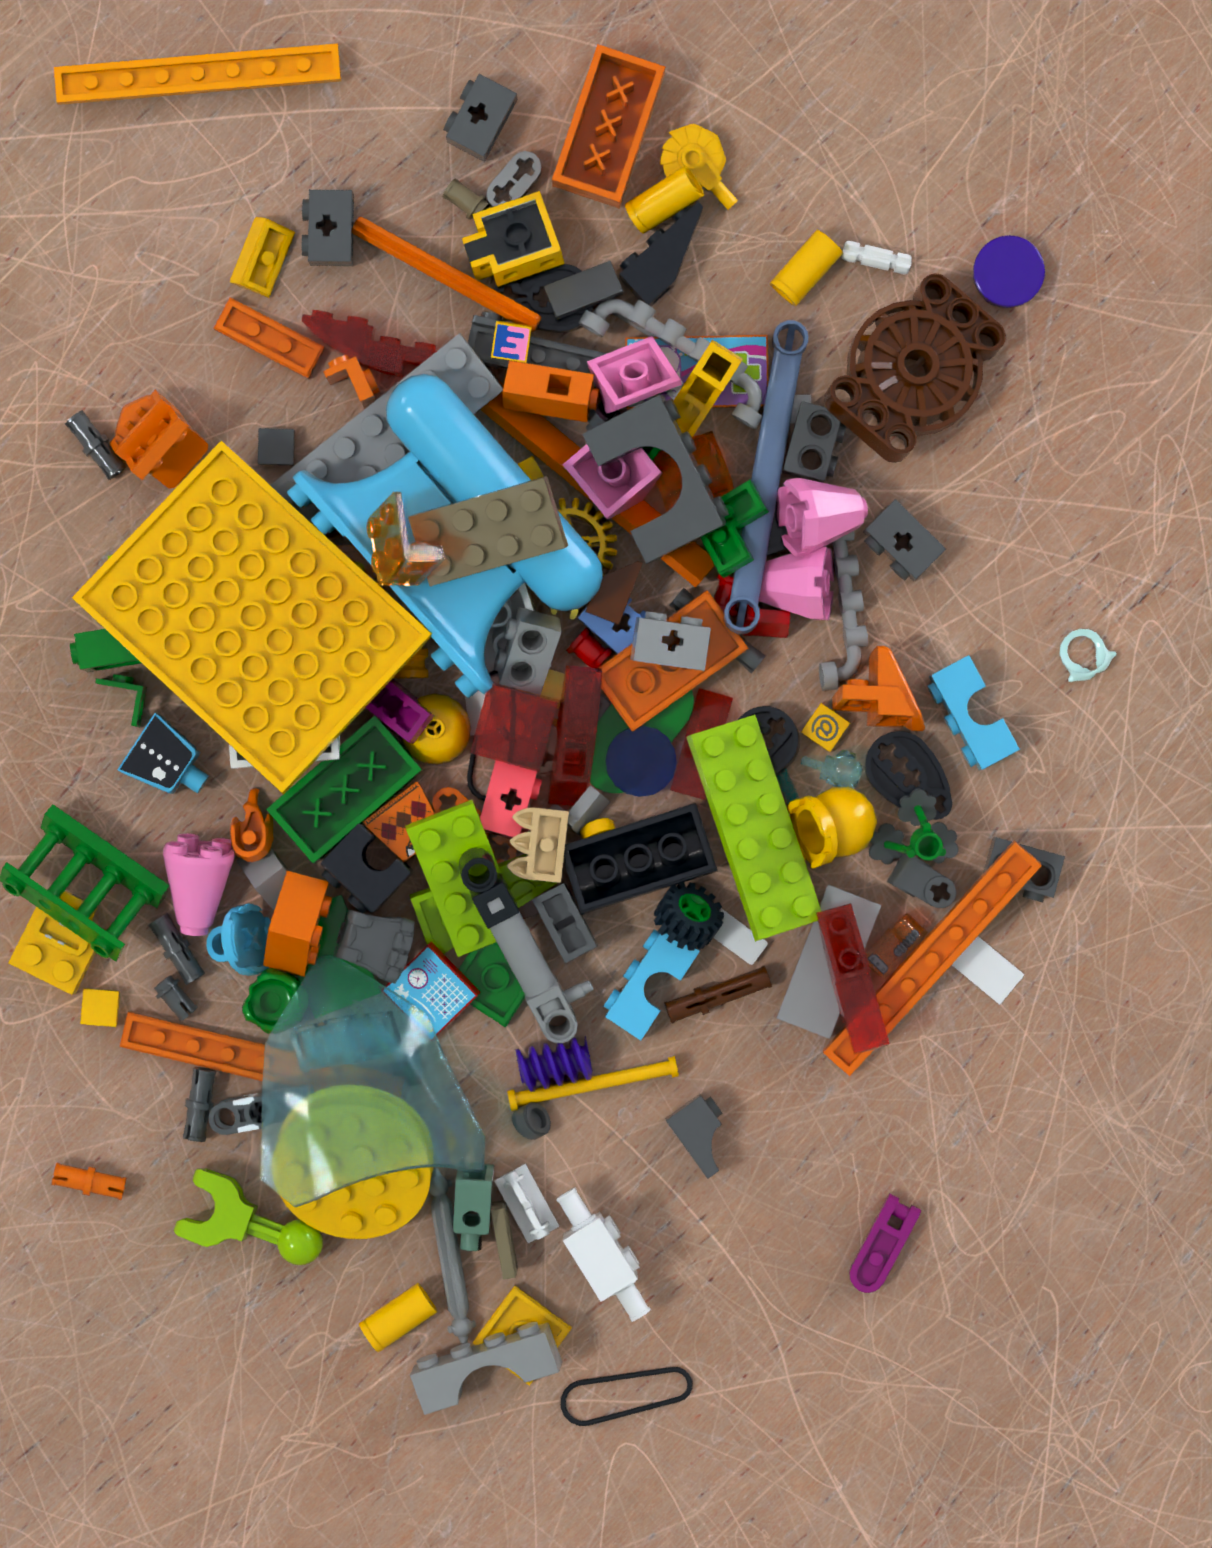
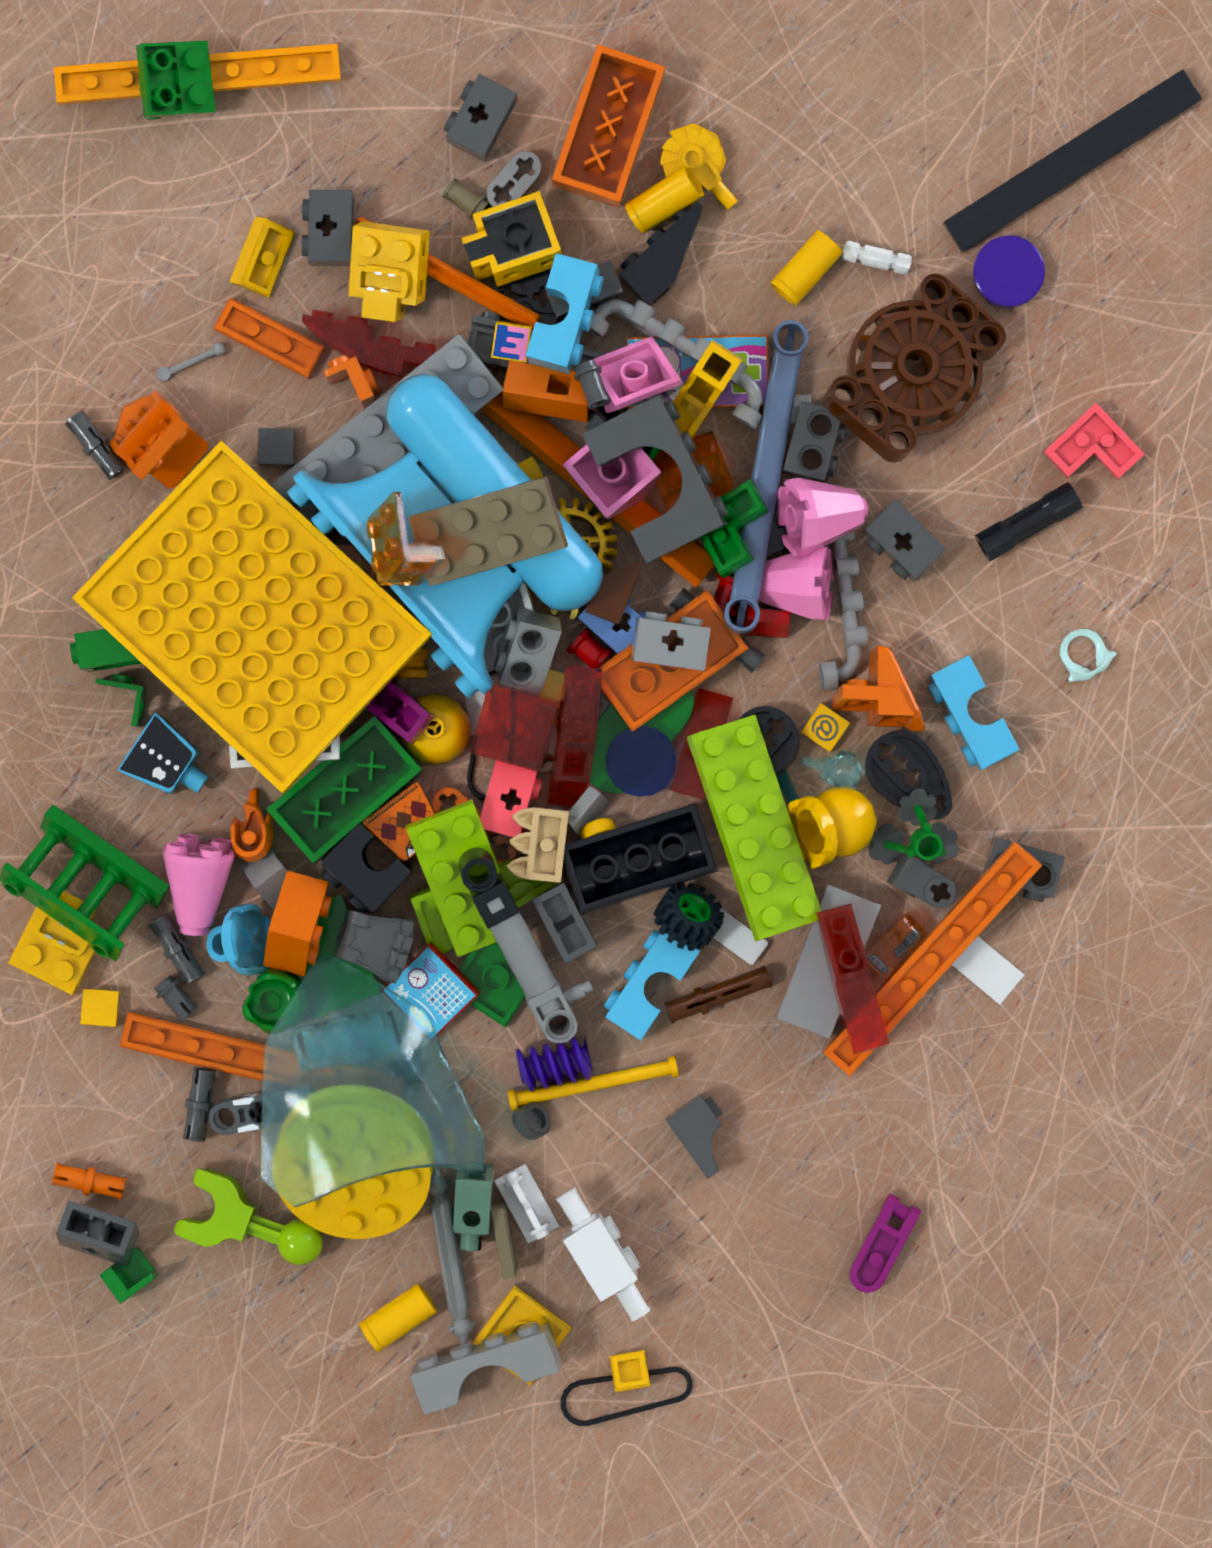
(97, 1233): none -> dark grey brick
(128, 1280): none -> green panel
(164, 373): none -> light grey hinge
(175, 79): none -> green plate
(388, 269): none -> yellow piece
(558, 344): none -> medium azure arch
(589, 376): none -> dark grey pin
(629, 1371): none -> yellow tile
(1029, 521): none -> black axle
(1072, 161): none -> black tile
(1097, 436): none -> coral plate

